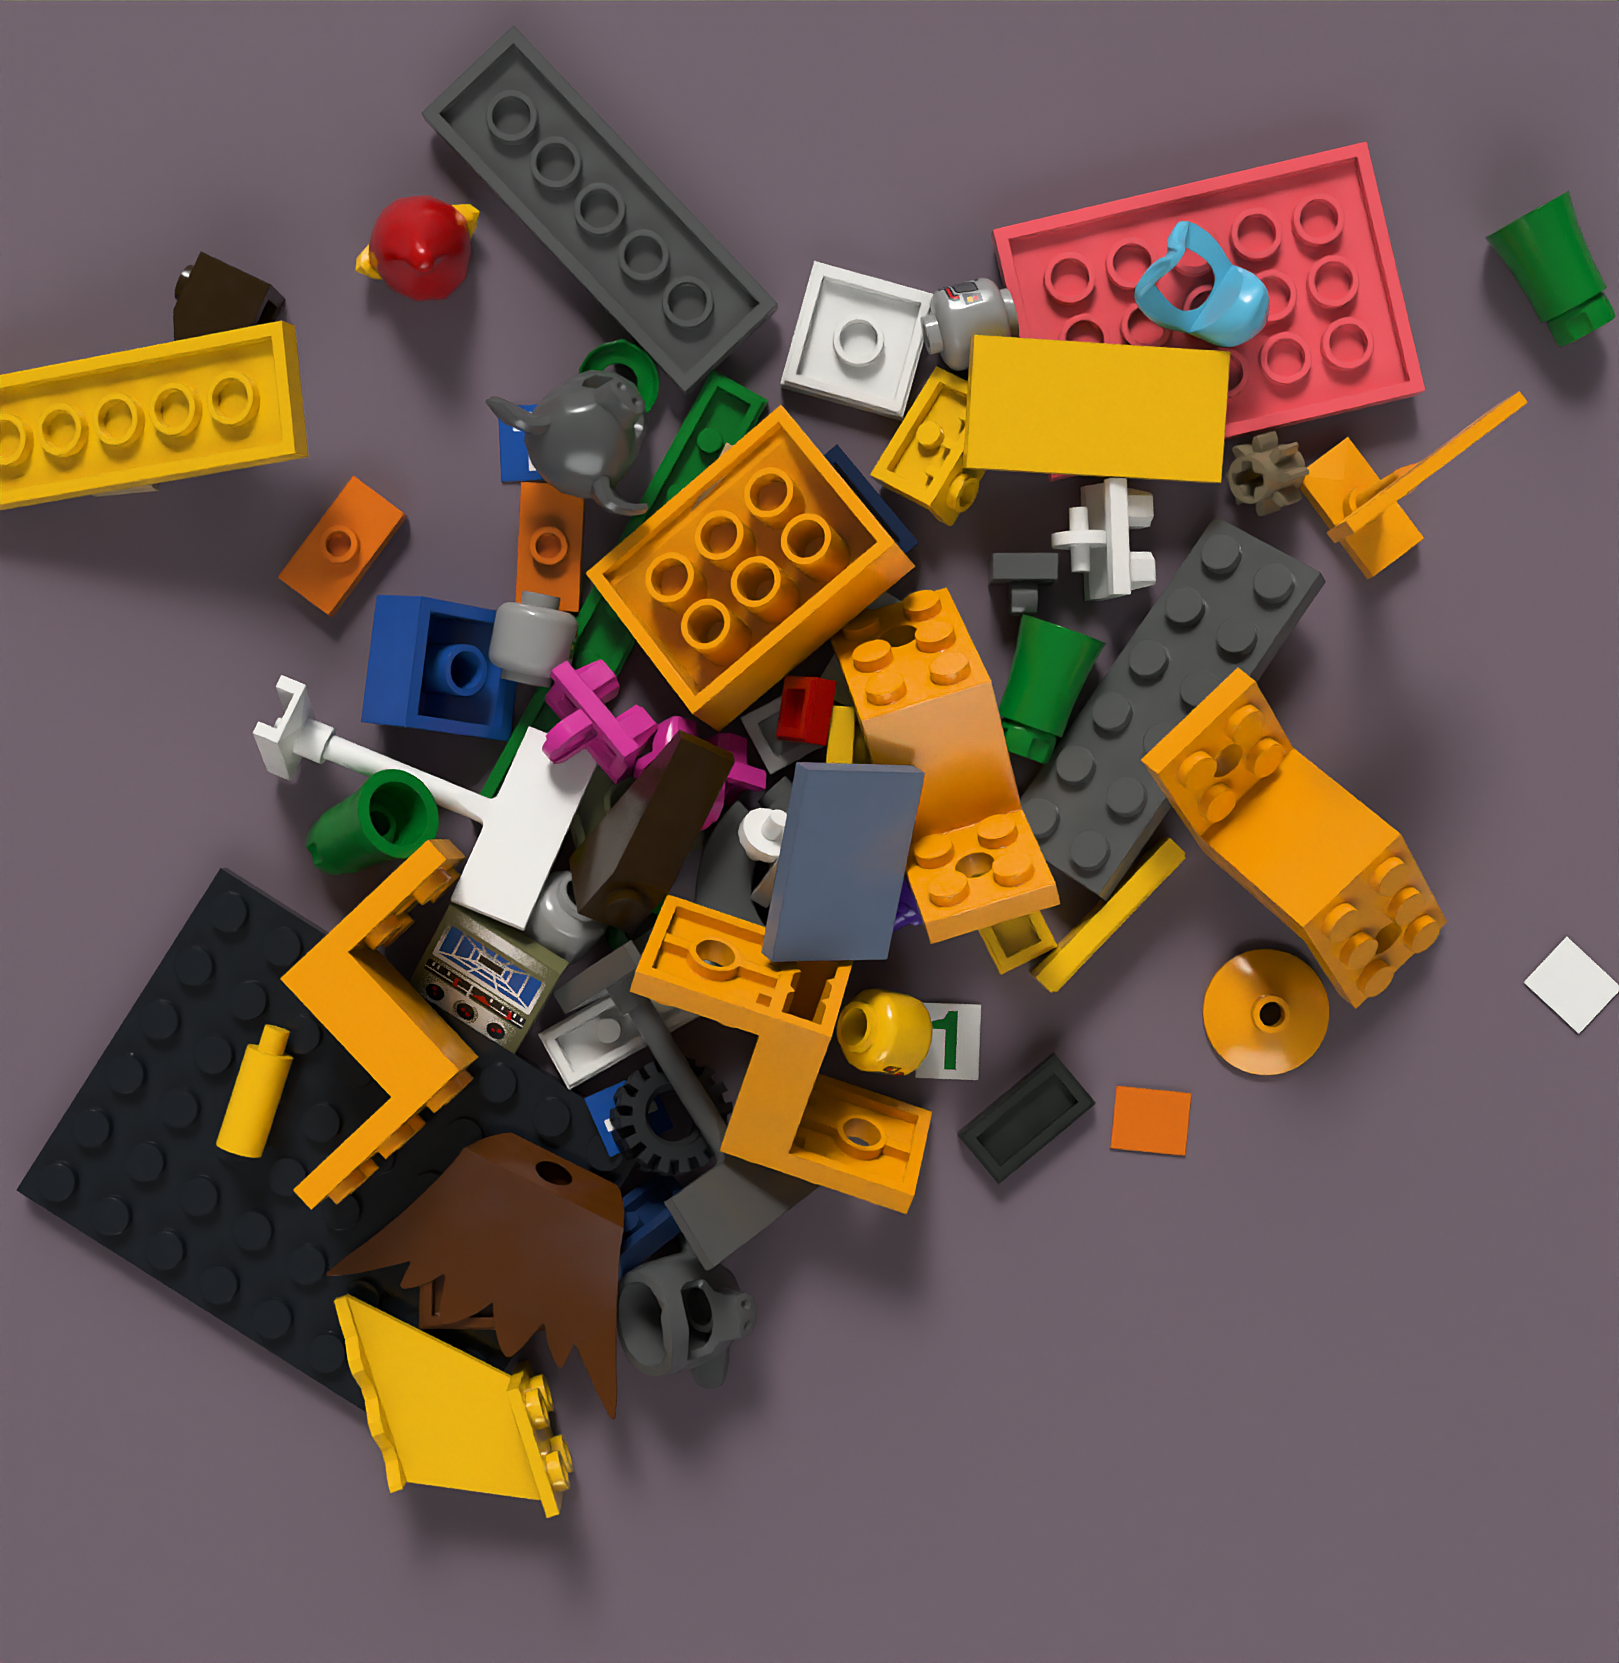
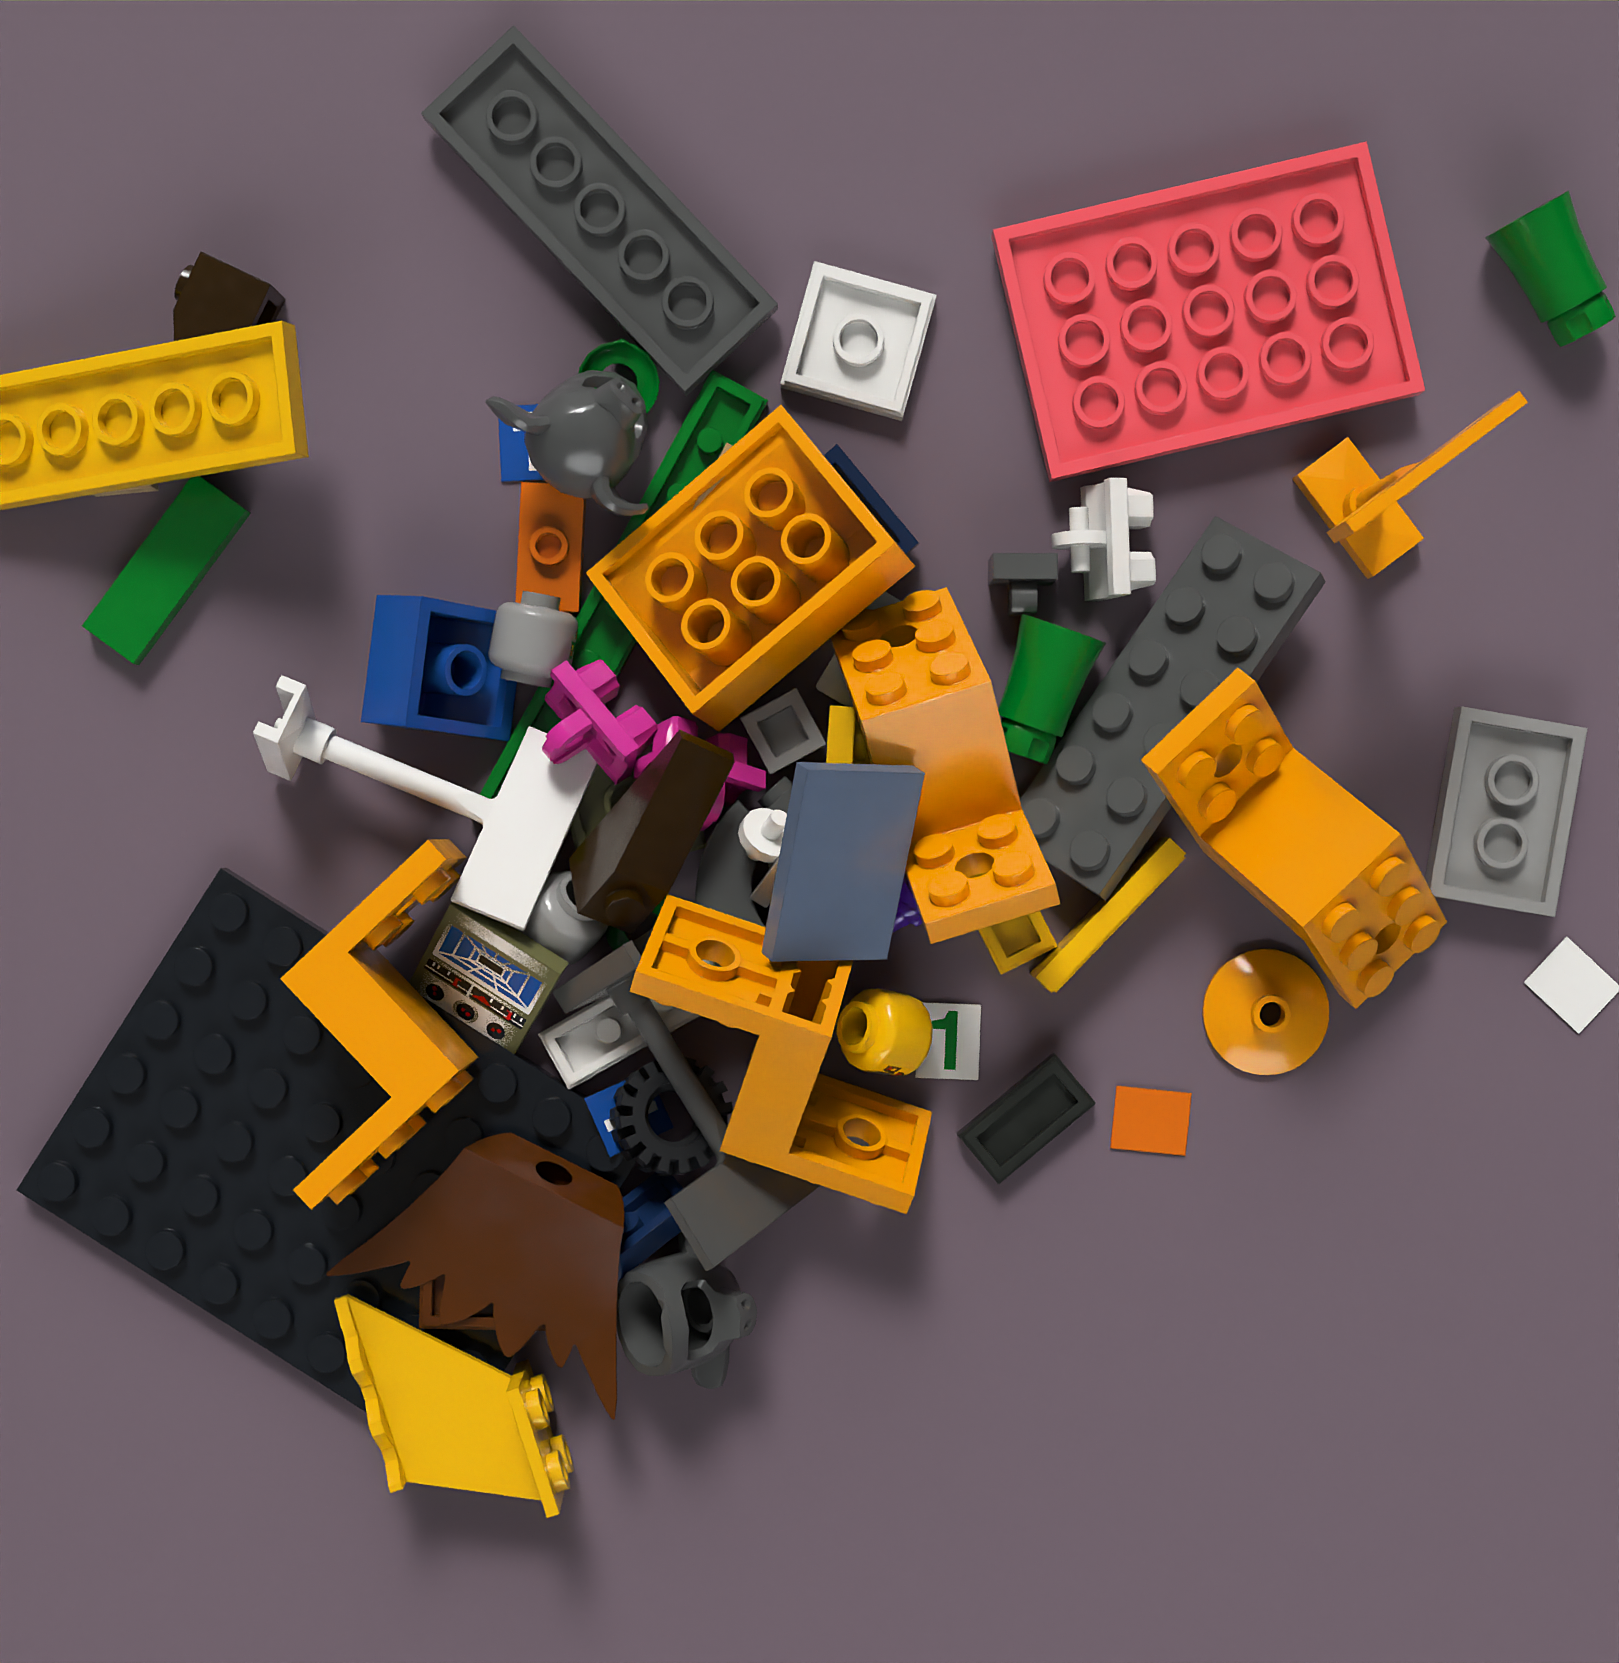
(166, 569): none -> green tile
(256, 1094): yellow cylinder -> none
(342, 546): orange plate -> none
(374, 825): green plant -> none
(421, 247): red hat -> none
(805, 710): red tile -> none
(928, 451): yellow bracket -> none
(966, 311): light grey head -> none
(1095, 409): yellow tile -> none
(1234, 308): medium azure piece -> none
(1266, 473): dark tan gear -> none
(1505, 811): none -> light grey plate

